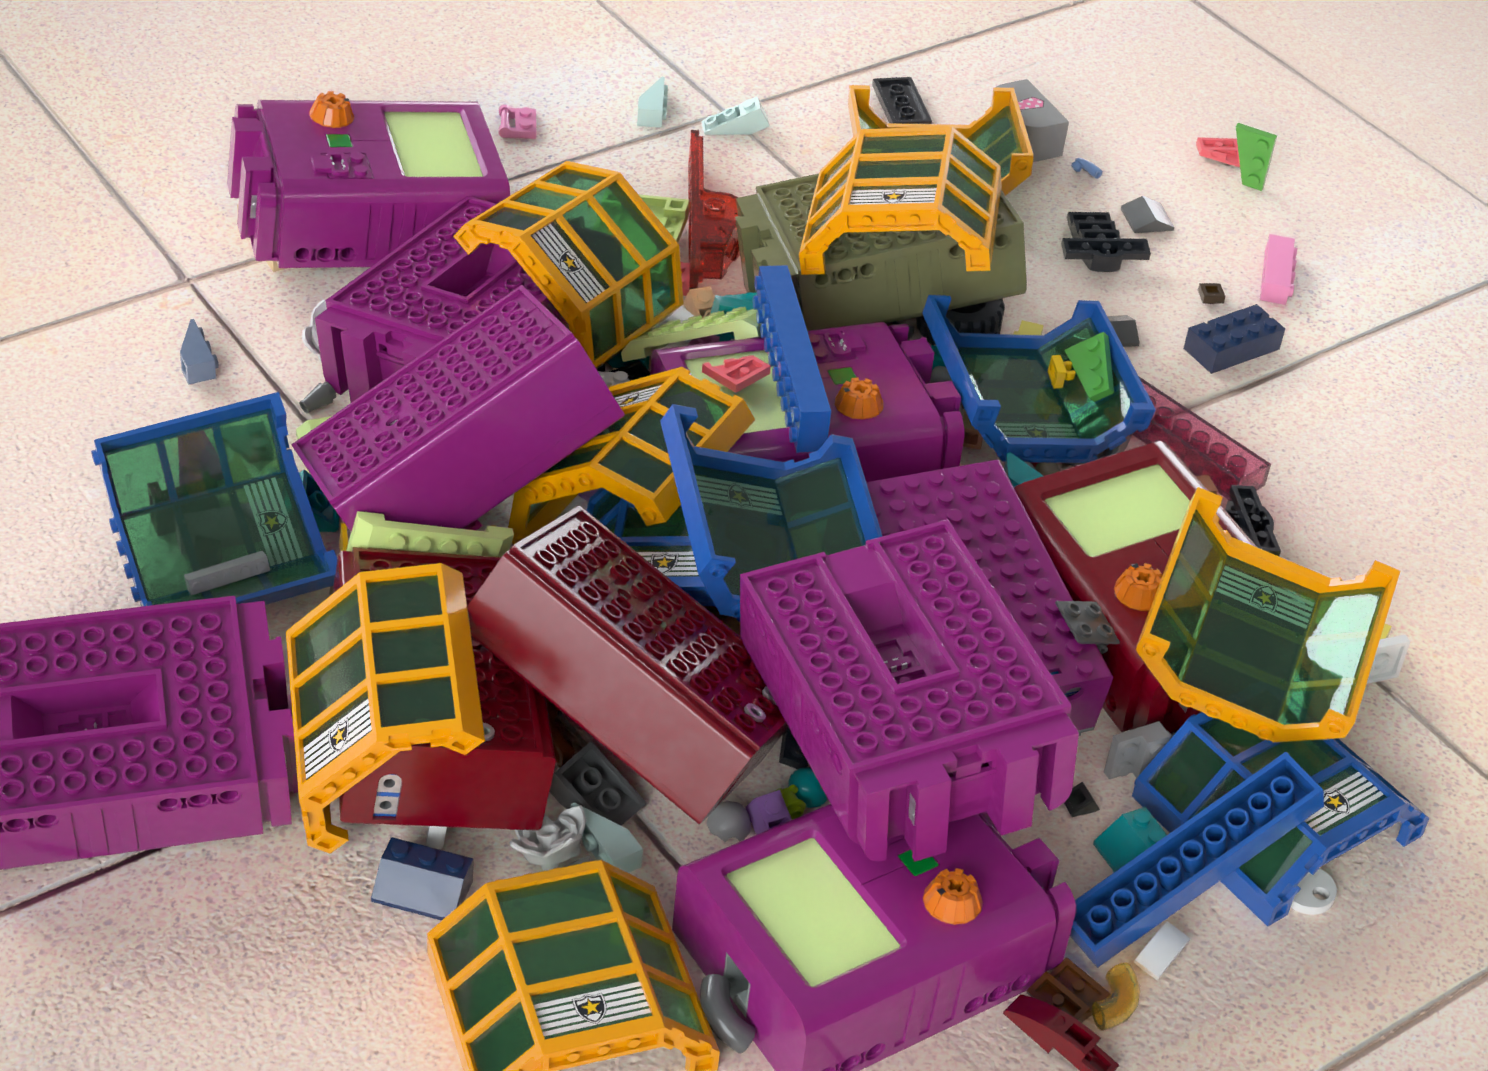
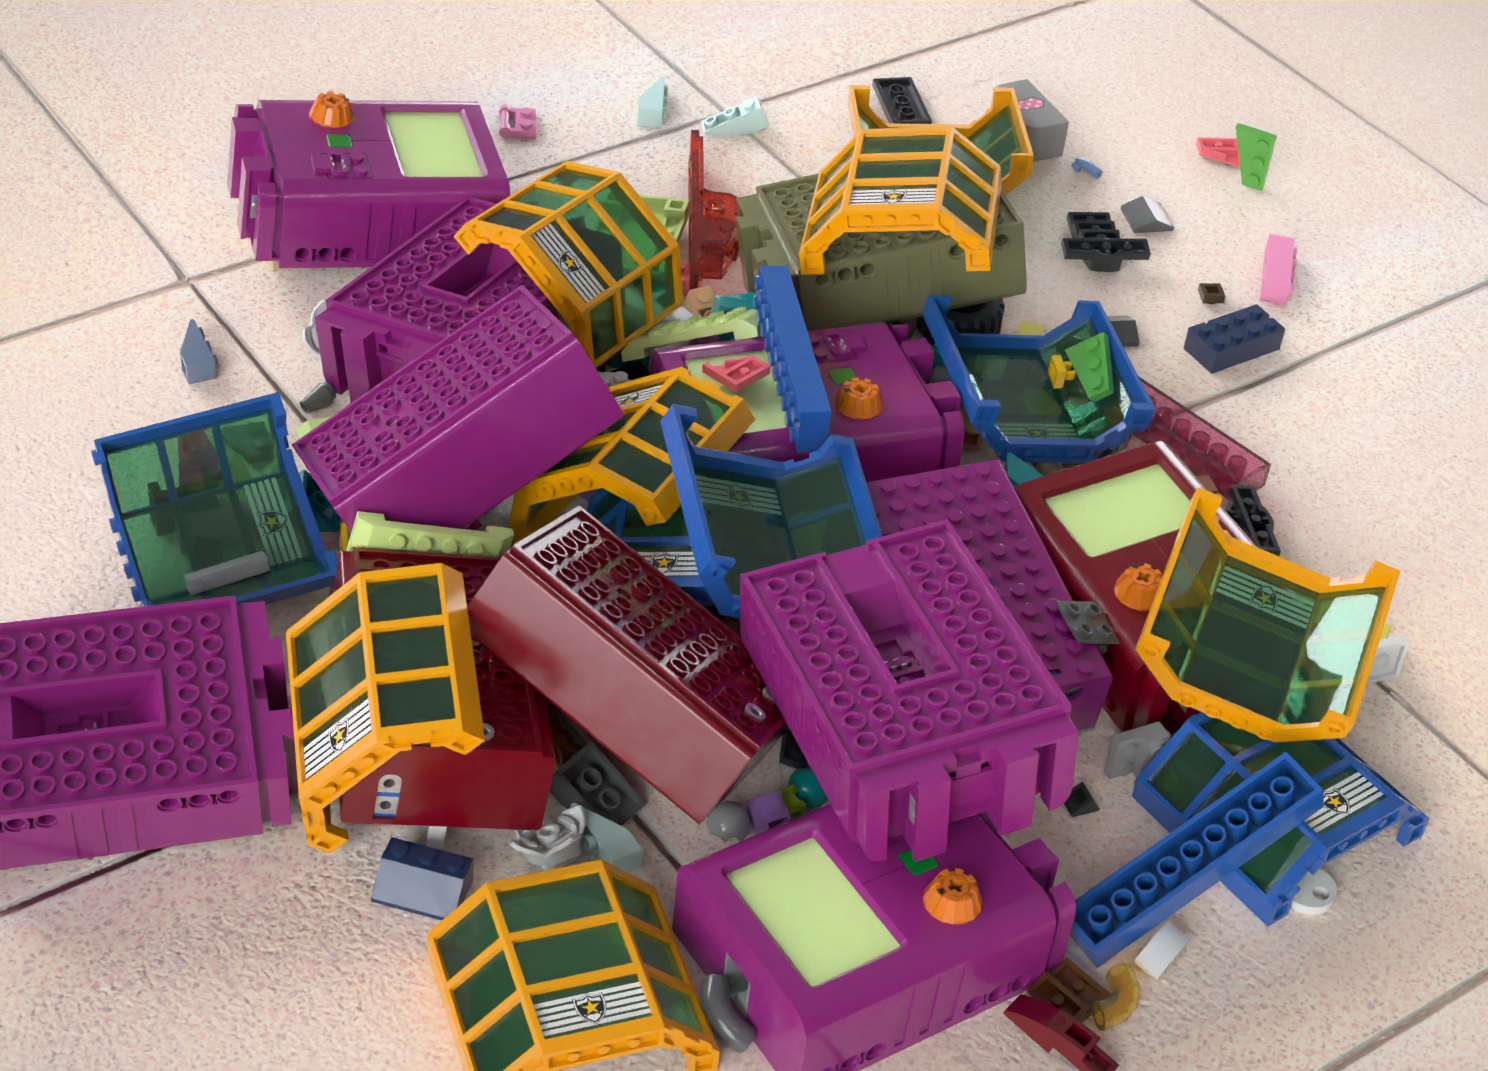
(1128, 837): teal slope -> none

